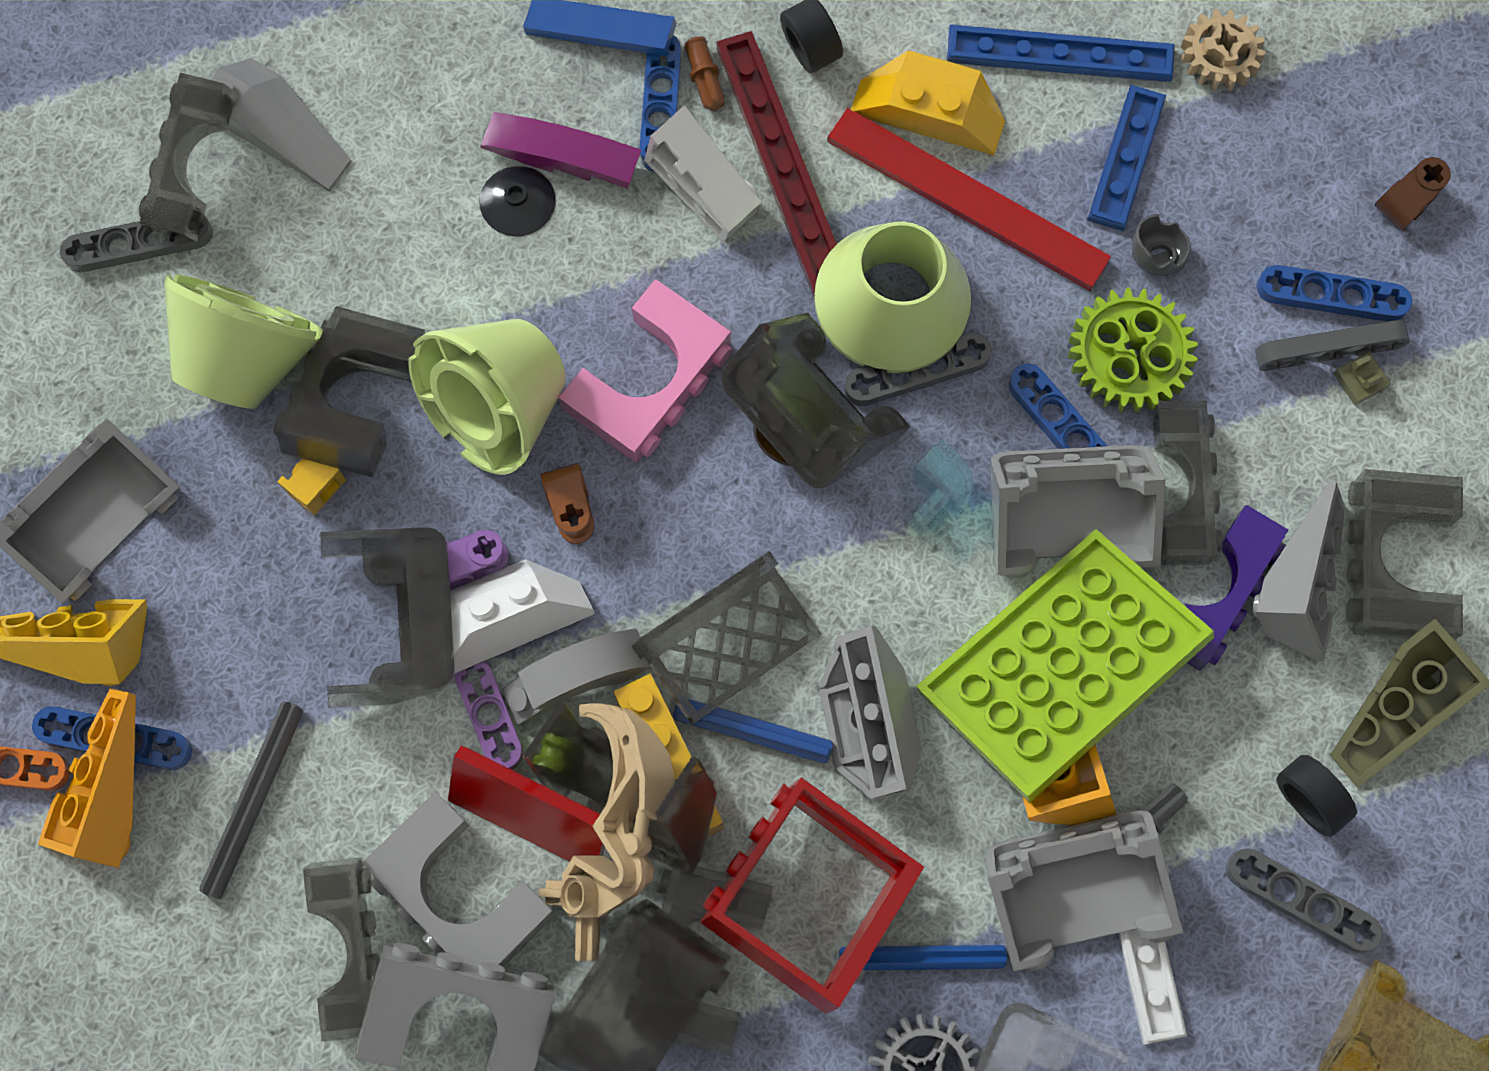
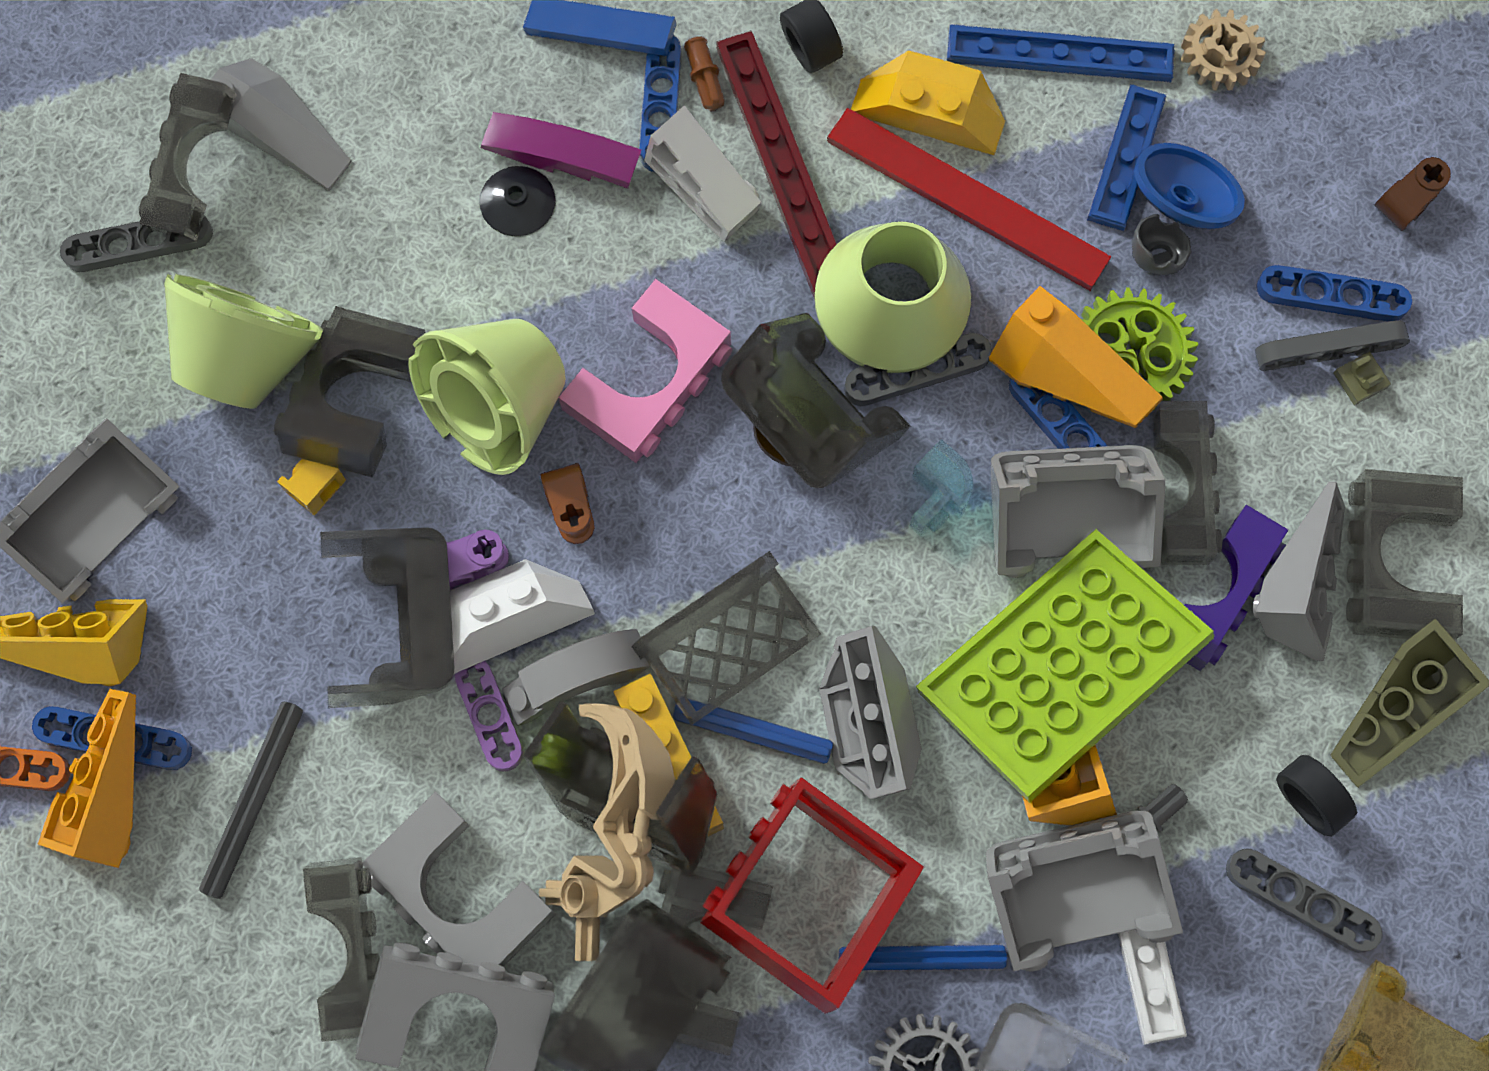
(523, 806): red tile -> none
(1063, 356): none -> light orange wedge
(1188, 186): none -> blue dish

